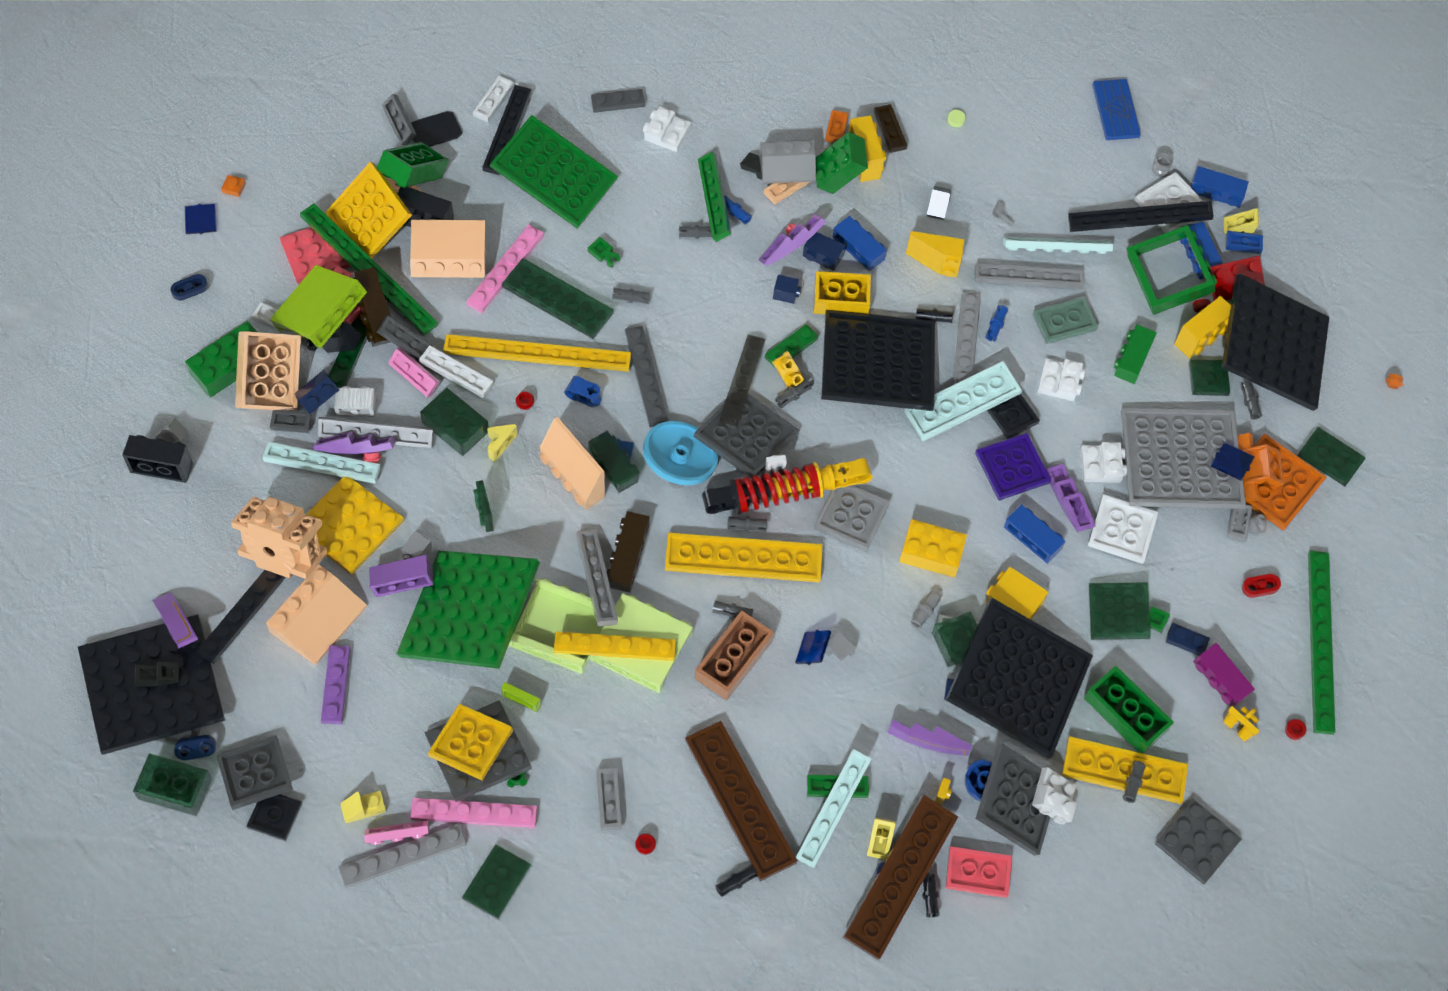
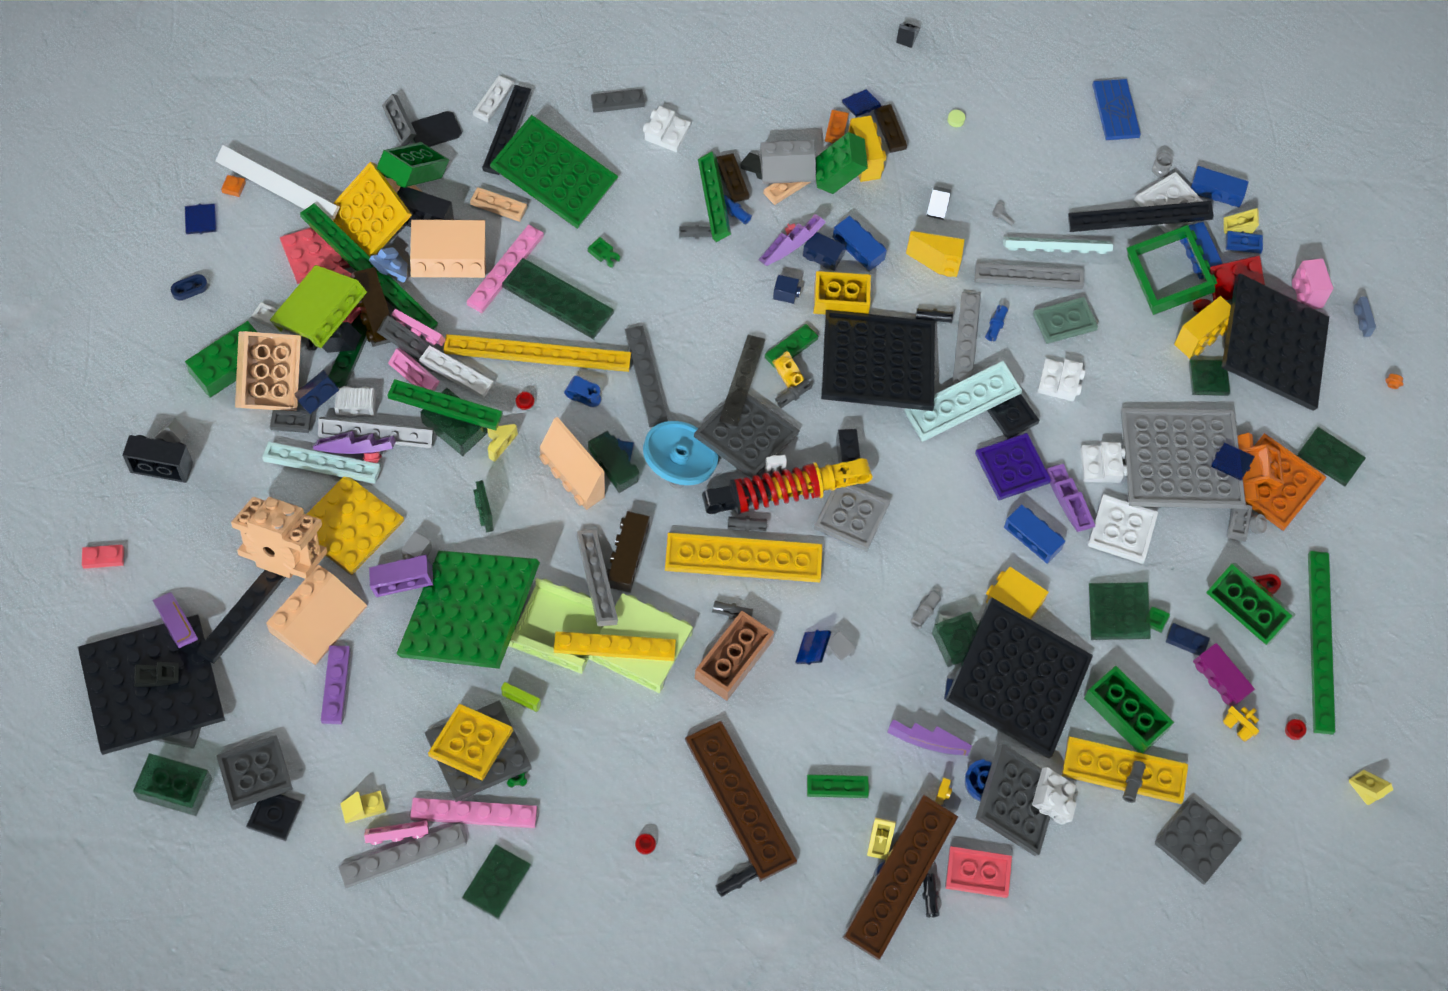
(102, 556): none -> coral plate
(194, 747): dark blue plate -> none
(274, 181): none -> white tile
(390, 262): none -> light blue plate
(418, 328): none -> bright pink plate
(445, 404): none -> green plate
(498, 204): none -> light nougat plate
(609, 799): light grey plate -> none
(631, 295): dark grey pin -> none
(732, 177): none -> dark brown plate
(833, 808): light aqua plate -> none
(847, 445): none -> black brick
(861, 103): none -> clear blue piece
(907, 34): none -> black slope
(933, 548): yellow brick -> none
(1134, 353): green brick -> none
(1250, 603): none -> green brick
(1251, 401): dark grey pin -> none
(1312, 283): none -> bright pink brick
(1365, 316): none -> sand blue plate
(1370, 786): none -> light yellow slope

